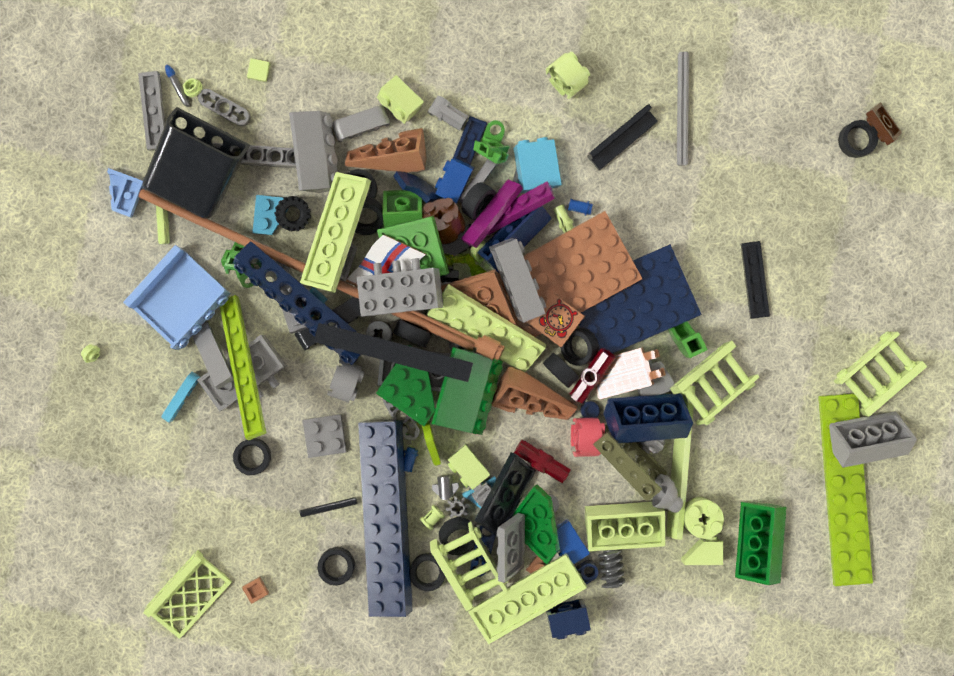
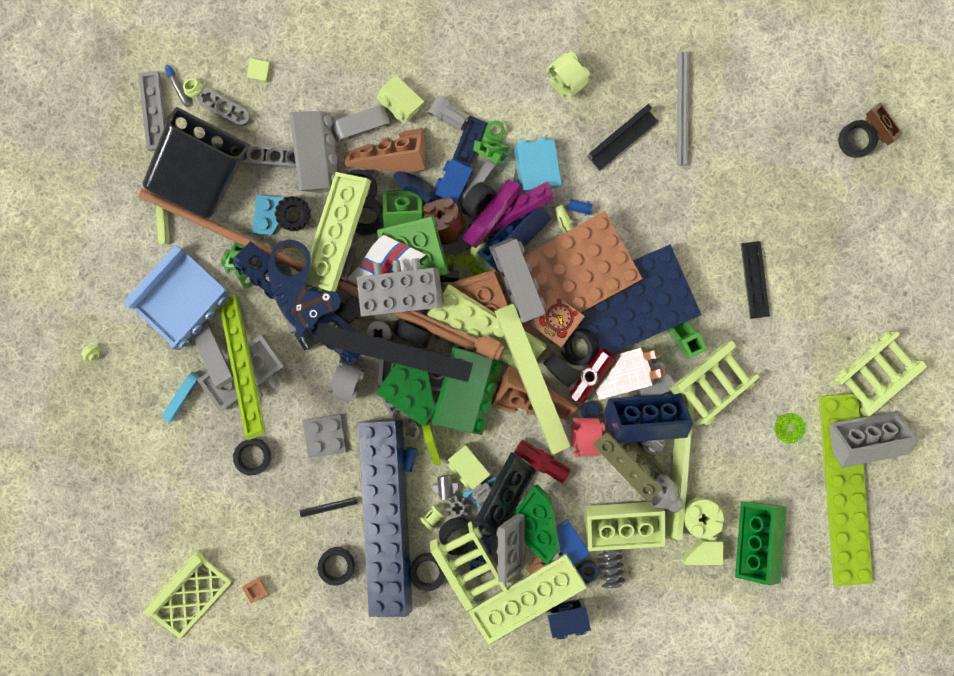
(124, 192): light blue wing -> none
(297, 304): none -> dark blue animal
(532, 378): none -> yellowish green tile
(780, 428): none -> clear neon green gear

